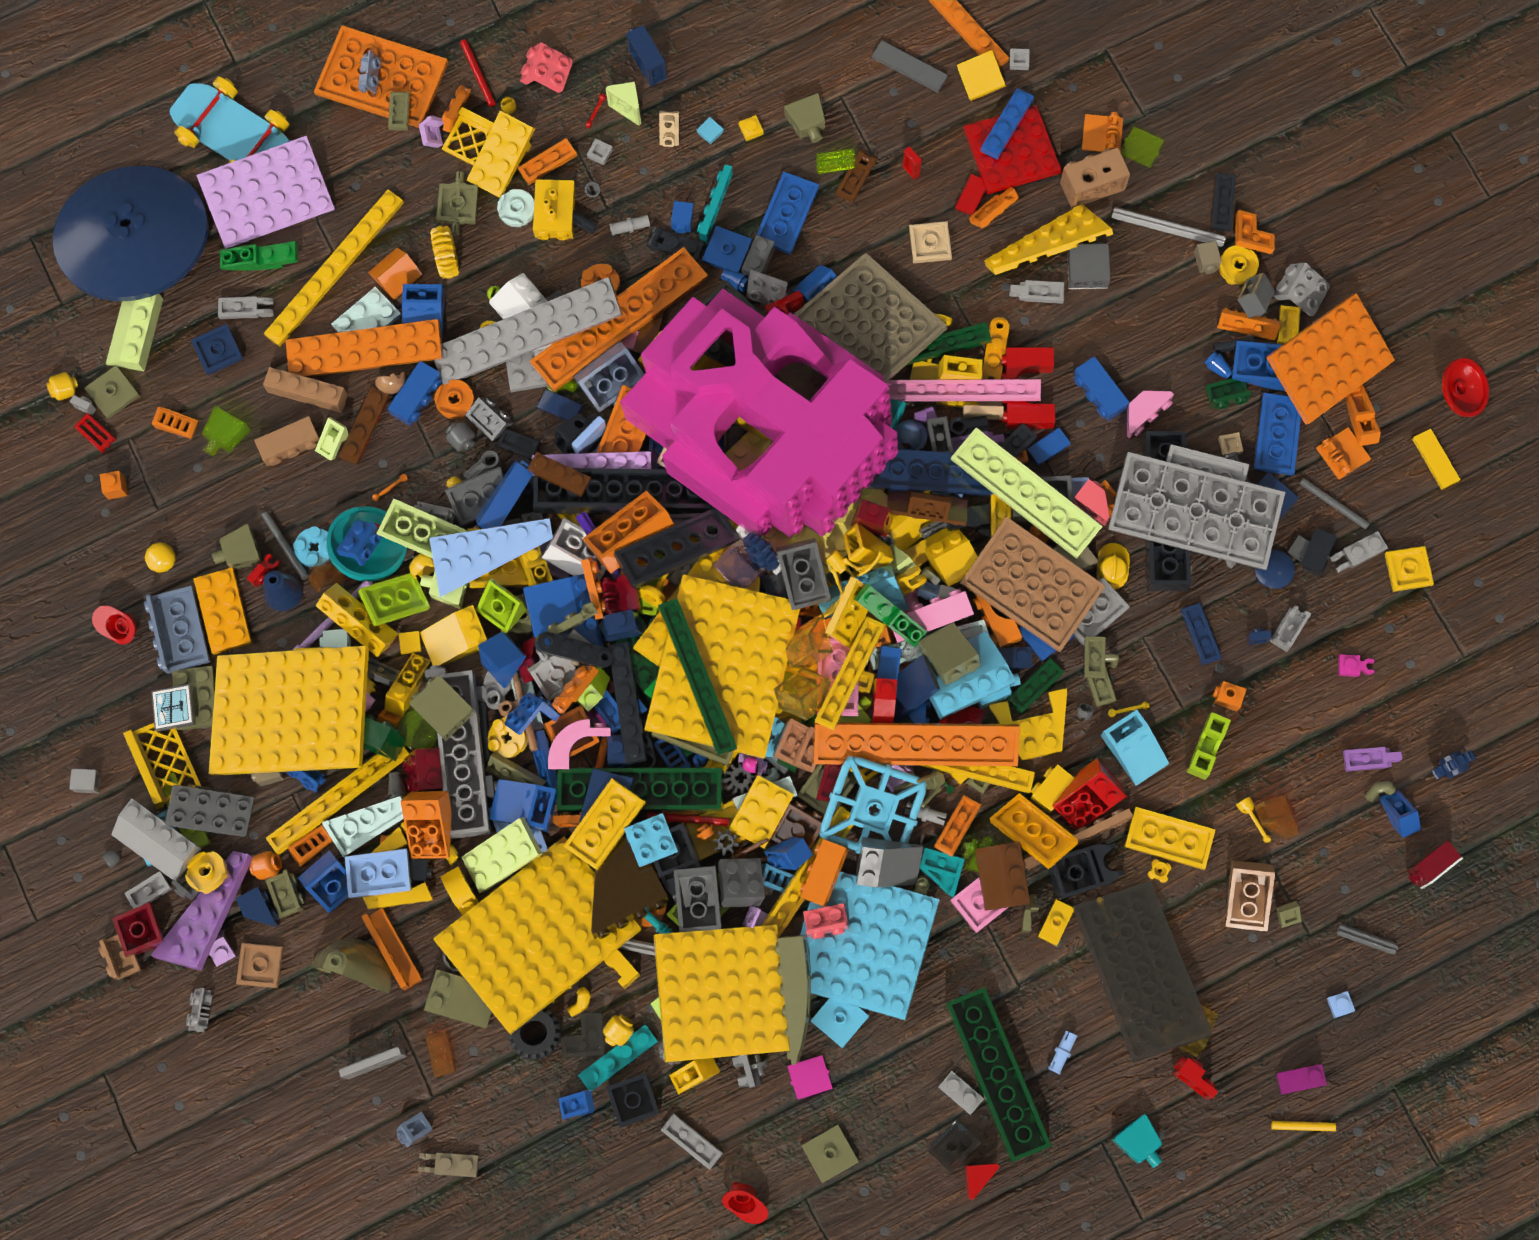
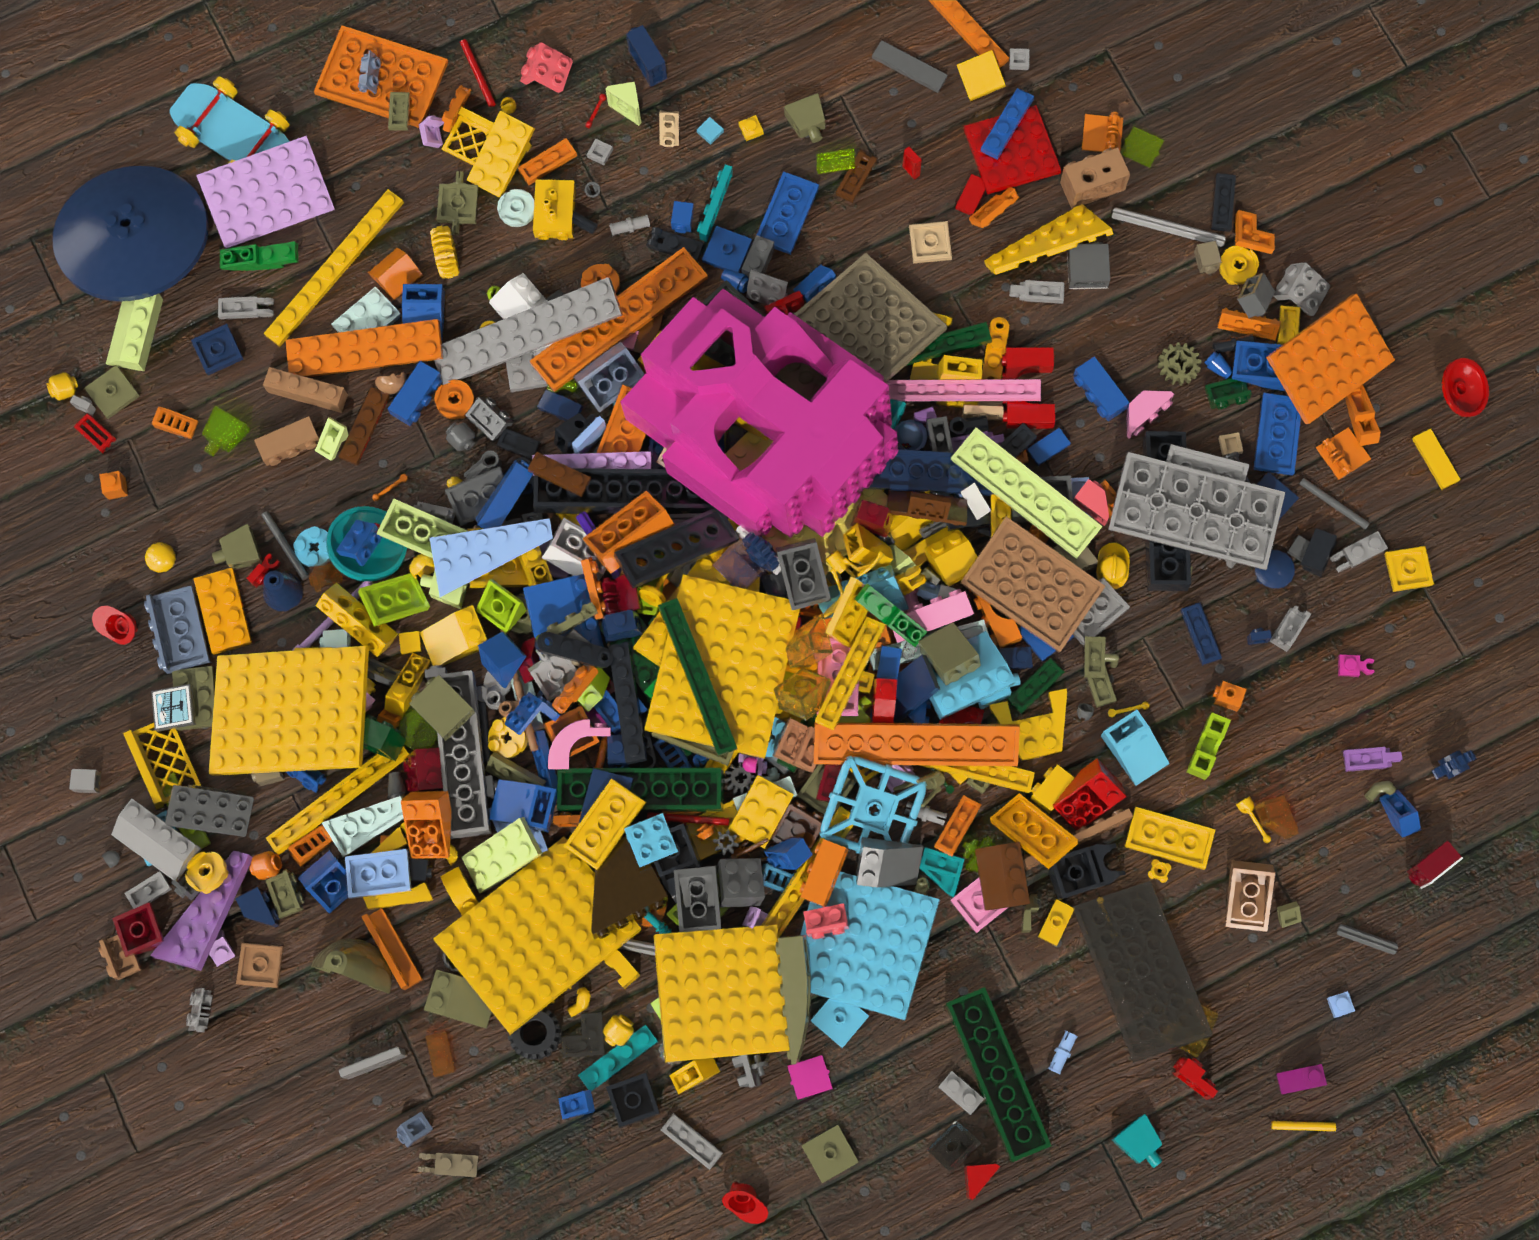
(975, 501): none -> white sticker
(1185, 358): none -> olive gear

